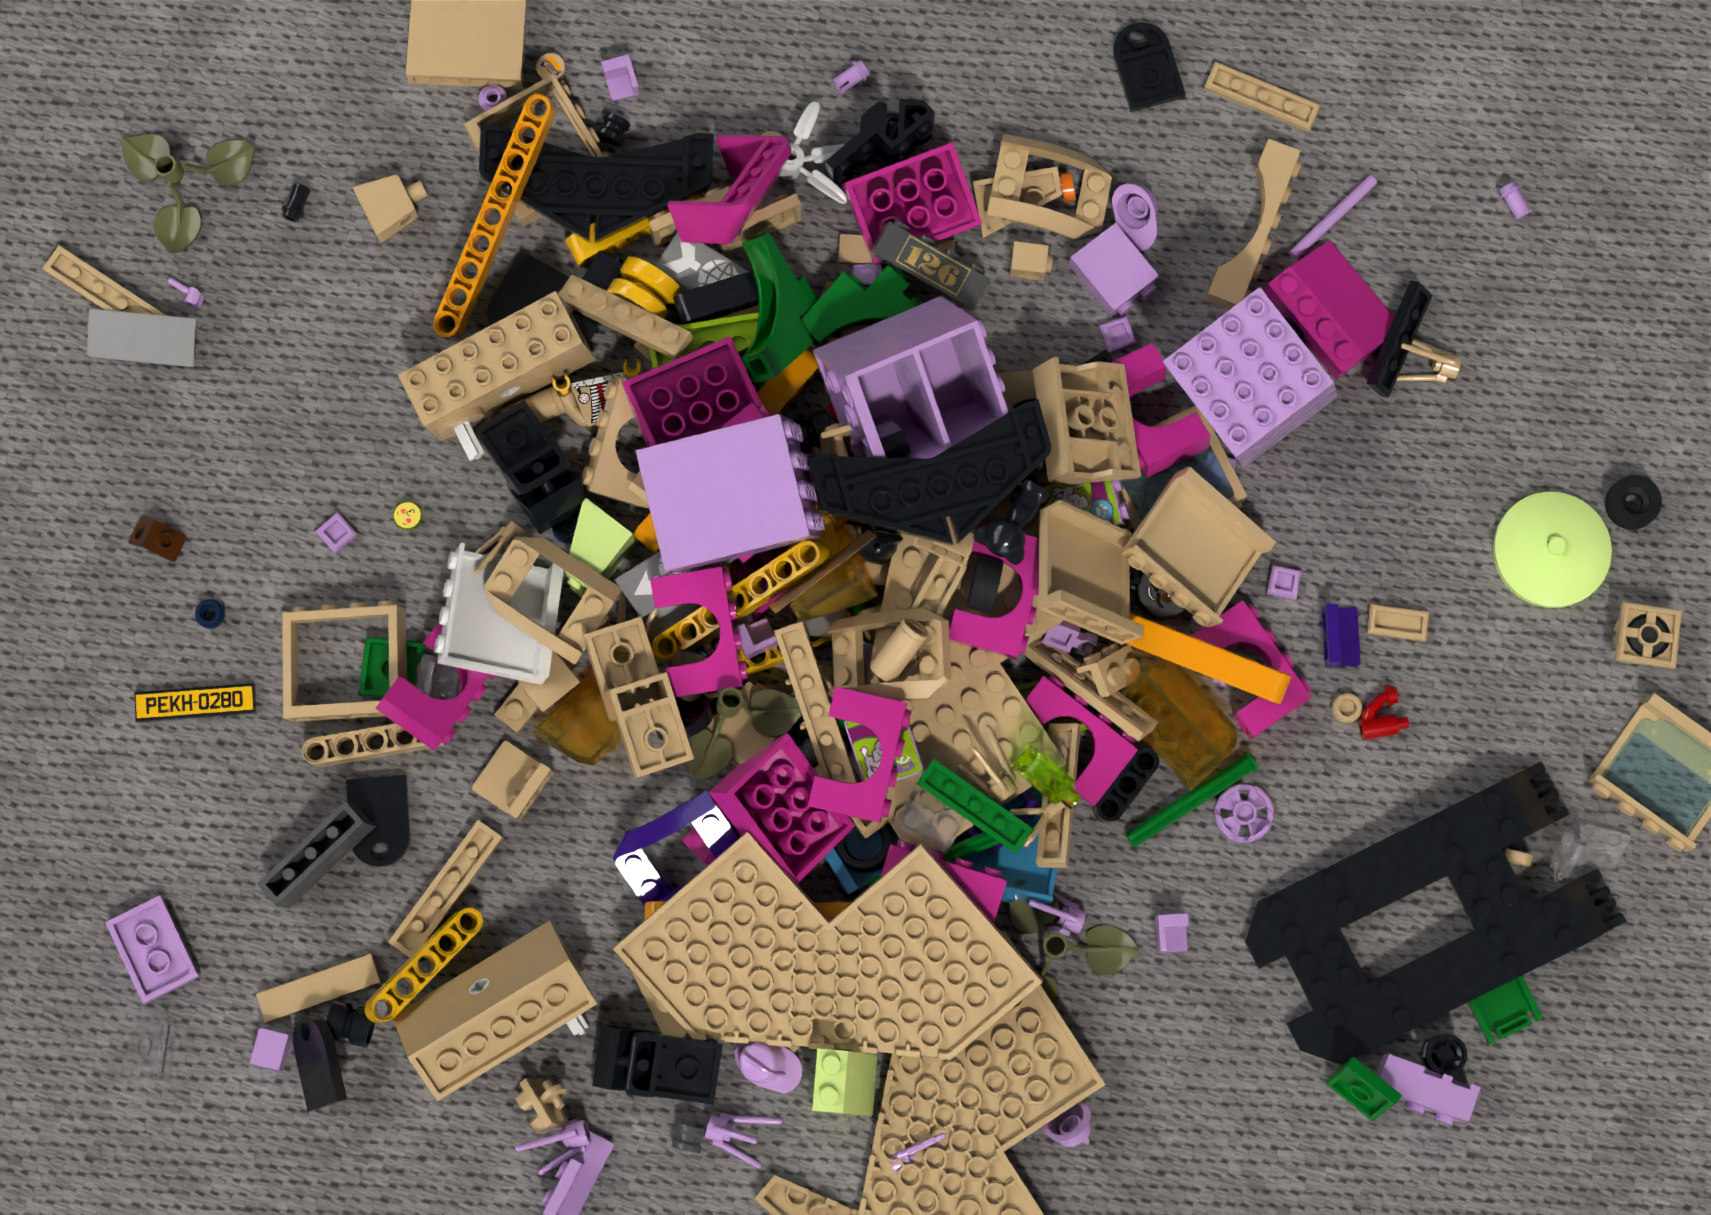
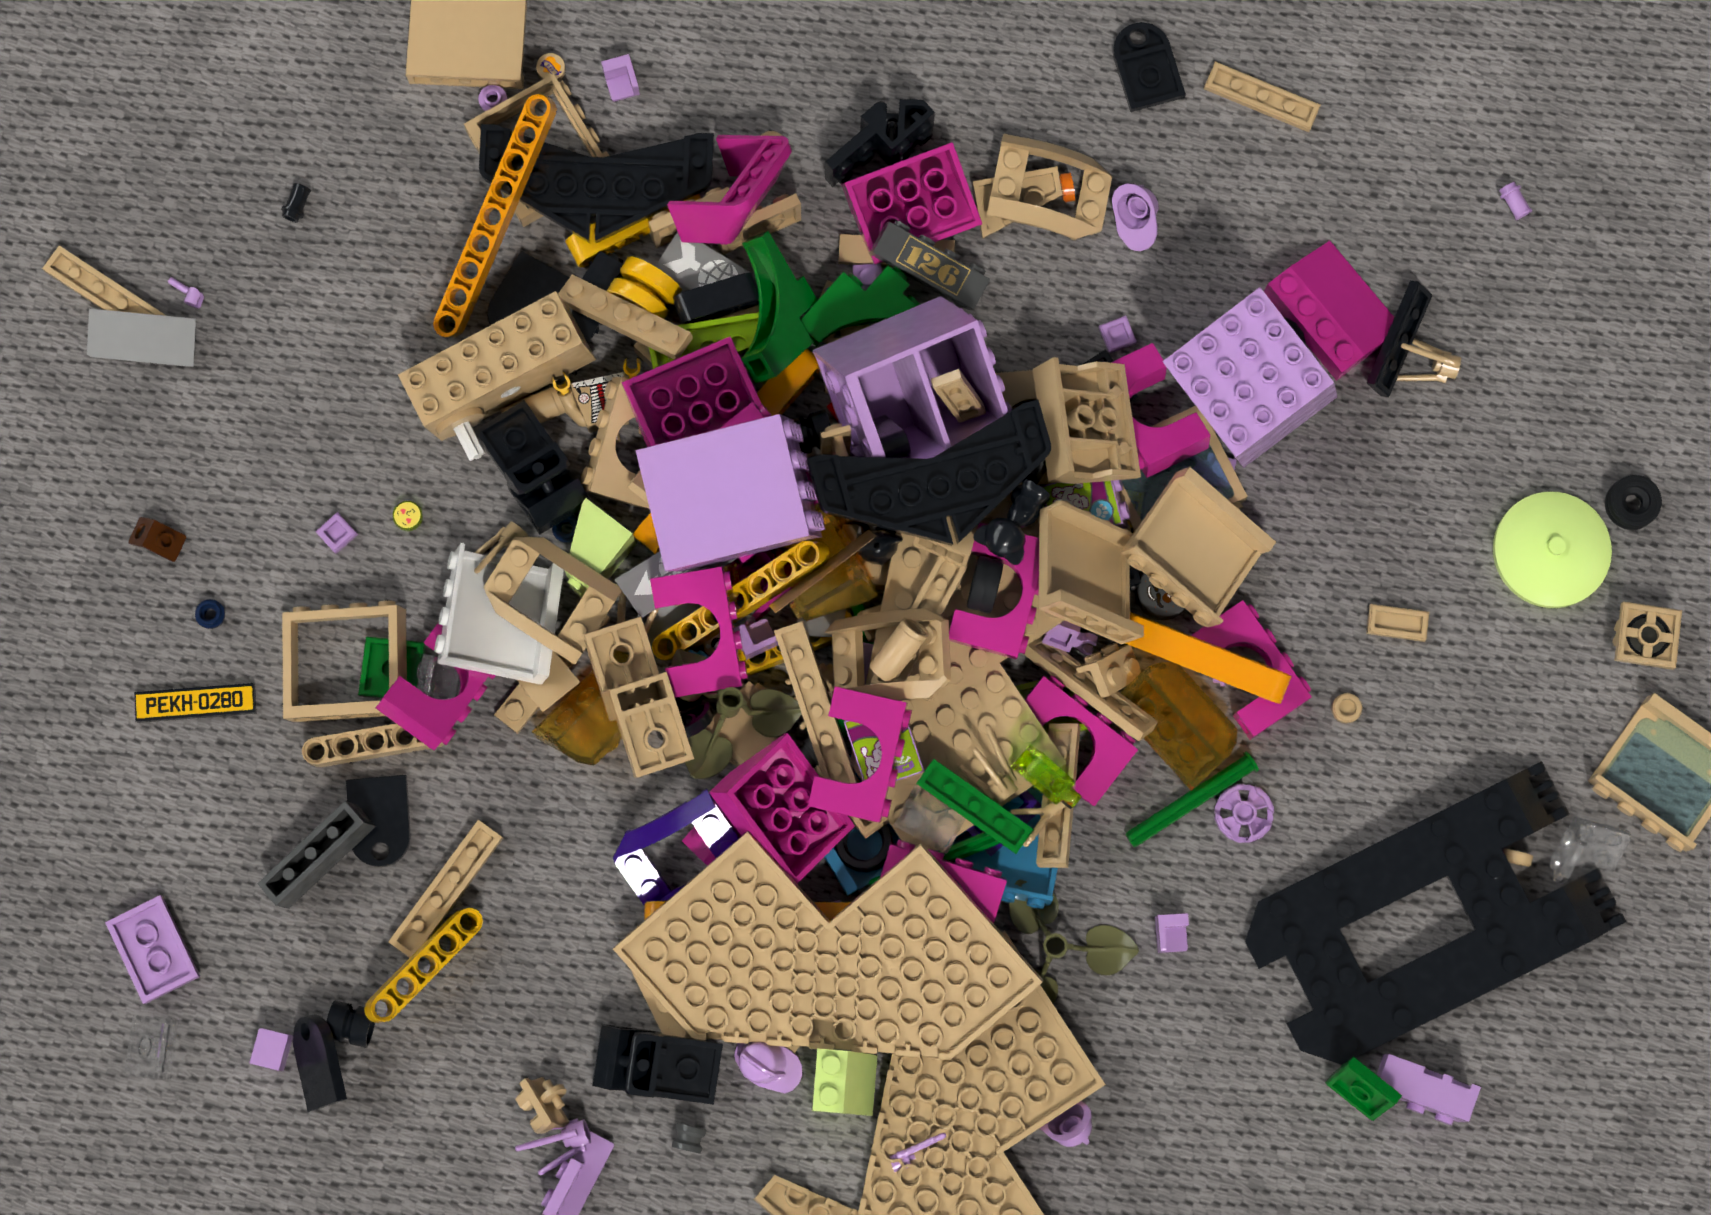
(151, 157): olive plant -> none
(318, 988): tan tile -> none
(389, 204): tan torso -> none
(494, 1011): tan piece -> none
(512, 780): tan bracket -> none
(612, 129): black wheel -> none
(721, 1130): lavender plant -> none
(794, 164): white plant -> none
(851, 76): lavender pin -> none
(958, 395): none -> tan tile
(1030, 261): tan brick -> none
(1069, 918): lavender plant -> none
(1114, 271): lavender brick -> none
(1138, 778): black beam -> none
(1273, 175): tan arch -> none
(1284, 582): lavender tile -> none
(1340, 210): lavender bar -> none
(1340, 636): dark purple panel -> none
(1377, 727): red plant -> none
(1443, 1054): black wheel -> none
(1505, 1009): green container -> none

